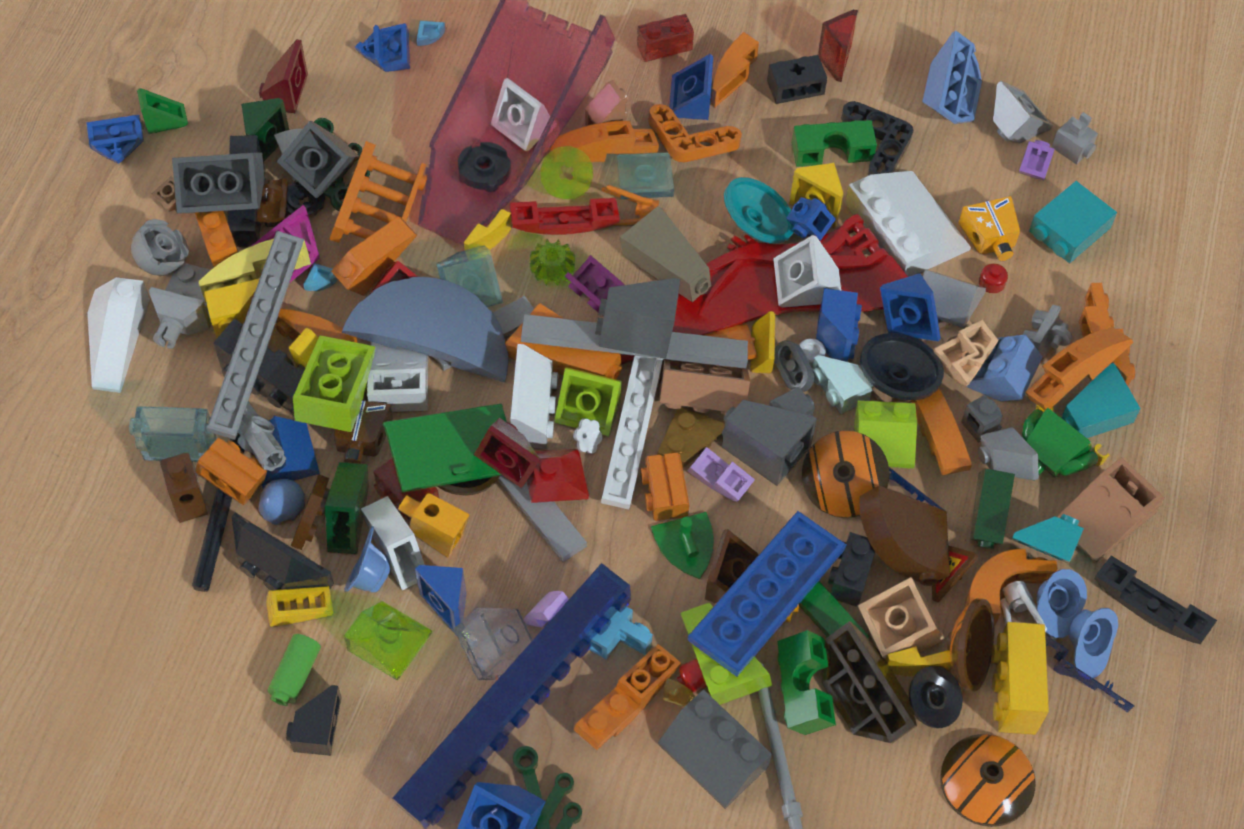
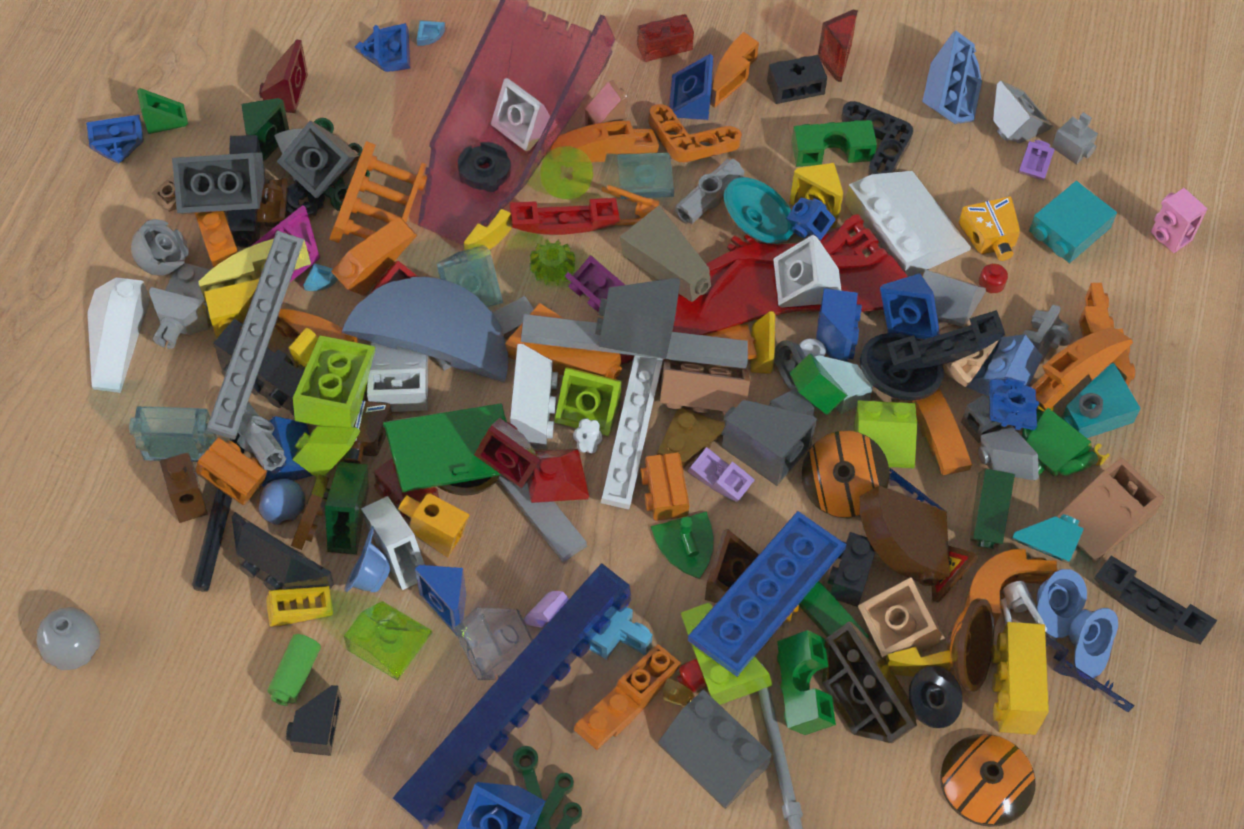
(68, 638): none -> light grey cylinder
(324, 448): none -> lime slope
(708, 192): none -> light grey piece
(817, 384): none -> green slope
(948, 346): none -> black slope
(1020, 411): none -> blue piece
(1086, 403): none -> dark grey hinge
(1178, 219): none -> bright pink brick

